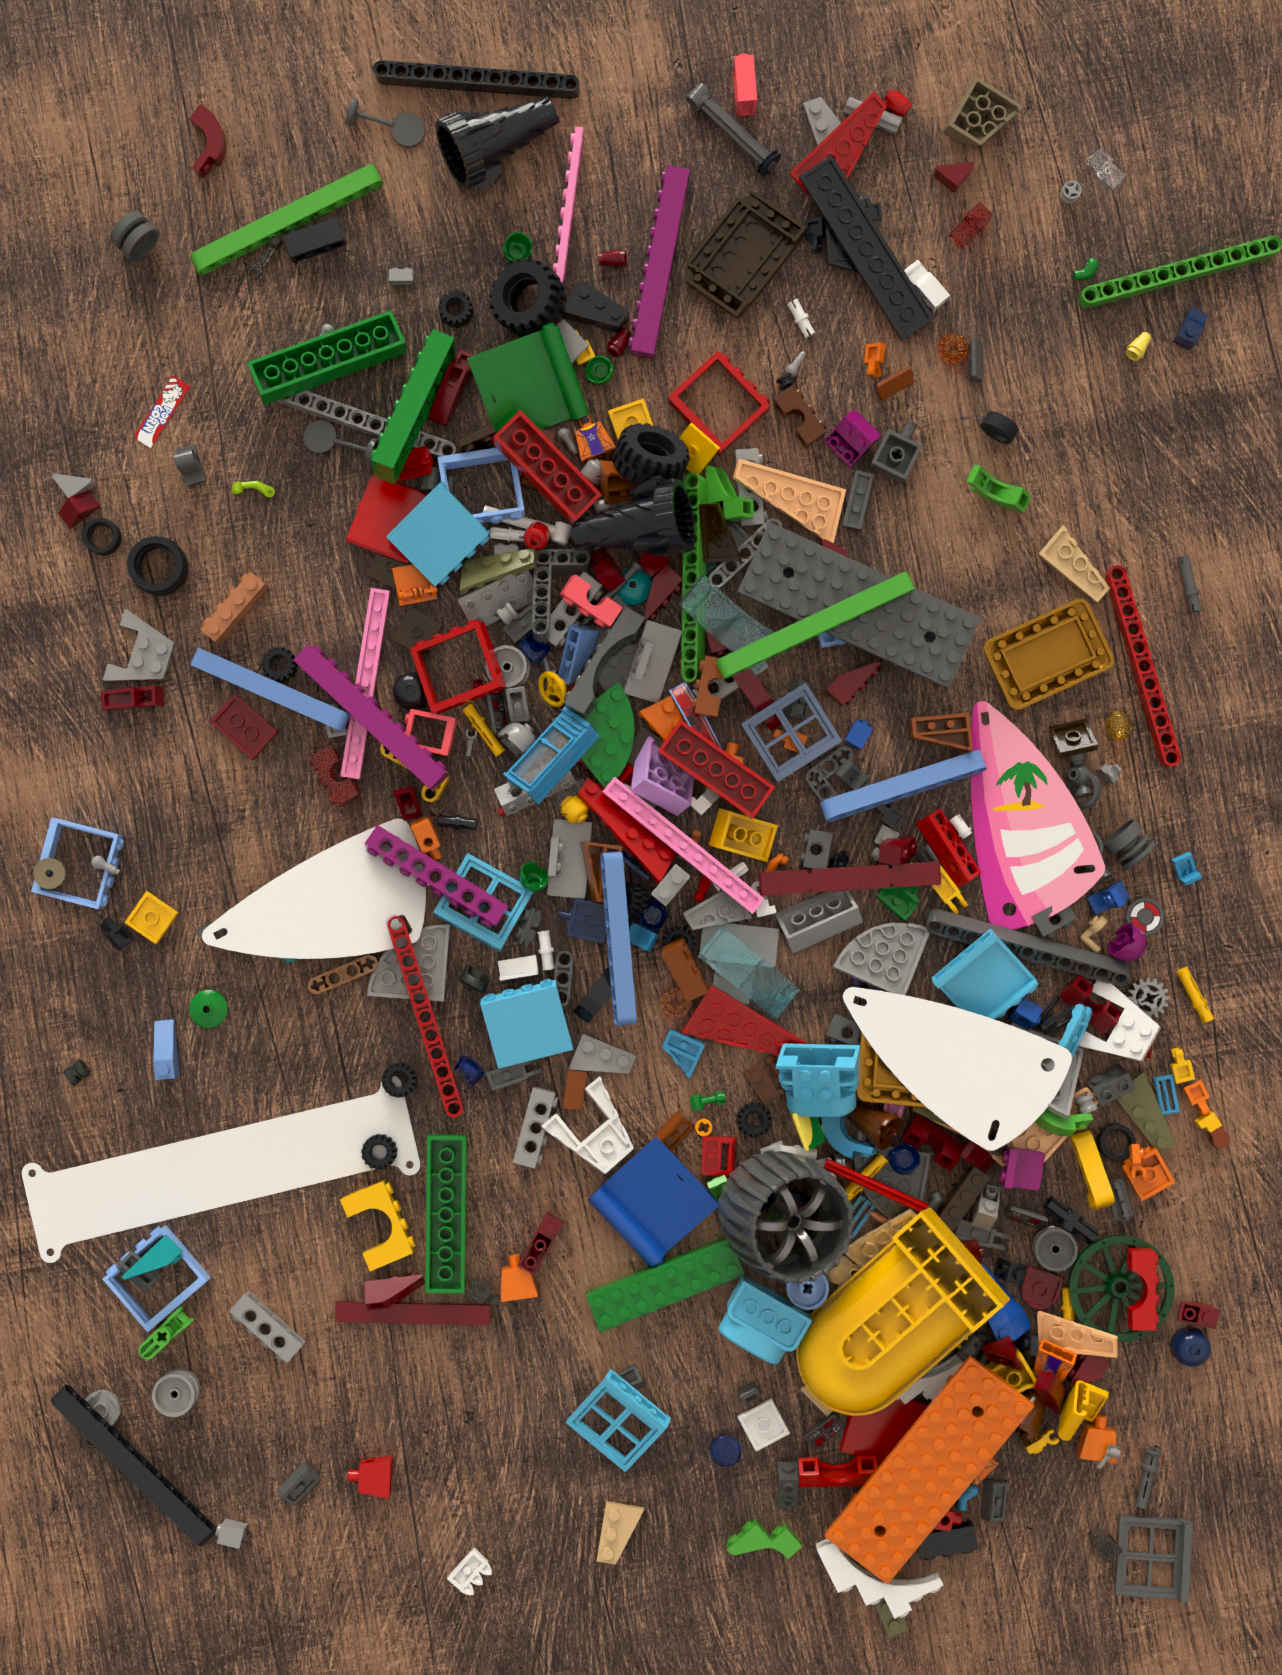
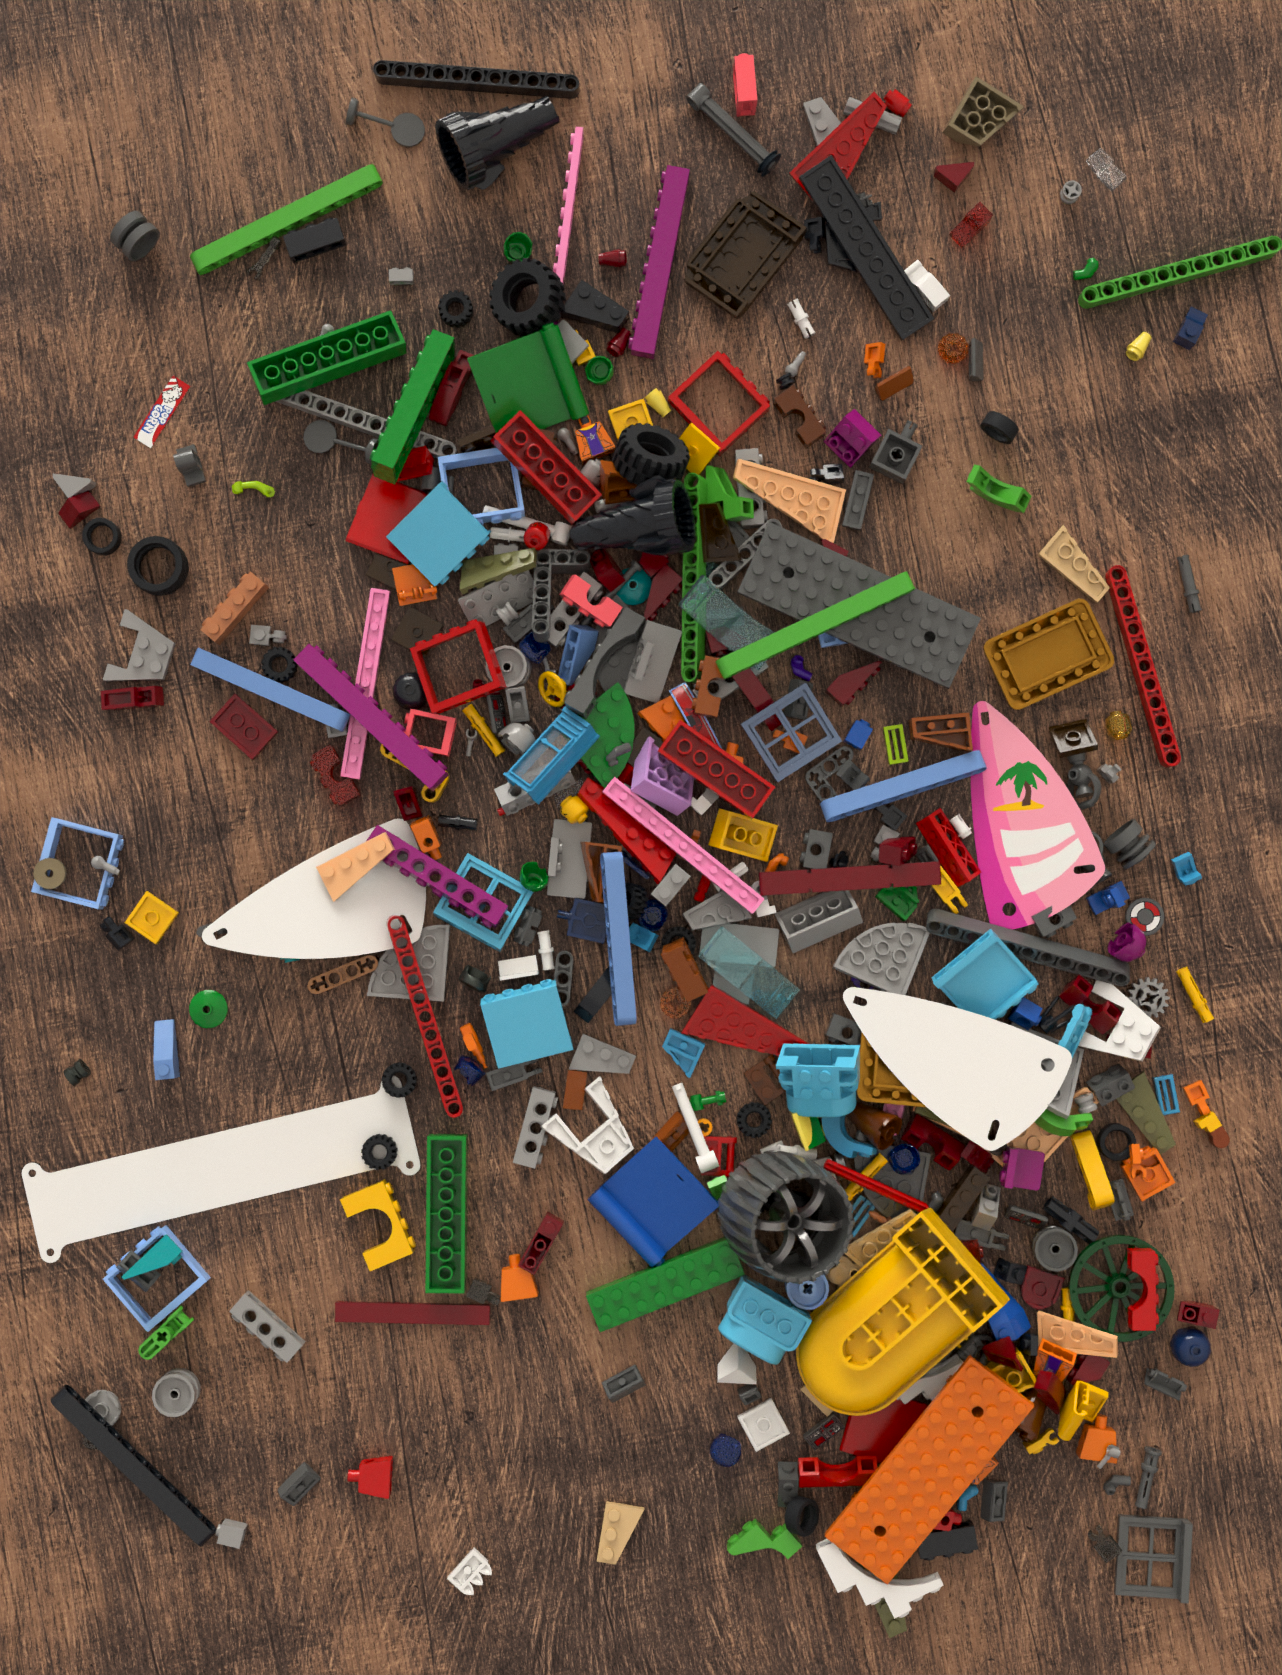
(215, 140): dark red arch -> none
(262, 634): none -> light grey plate
(348, 868): none -> light nougat wing
(386, 1292): dark red slope -> none
(472, 1042): none -> orange piece
(617, 751): none -> dark grey arm
(635, 1404): medium azure window -> none
(657, 401): none -> light yellow cone
(706, 1158): none -> white piece
(736, 1367): none -> white slope
(793, 1513): none -> black tyre
(798, 668): none -> dark purple arm
(830, 474): none -> black plate
(895, 745): none -> lime tile
(1096, 925): tan plate -> none
(1114, 1481): none -> dark grey arm
(1163, 1384): none -> dark grey hinge
(1182, 1068): yellow plate -> none

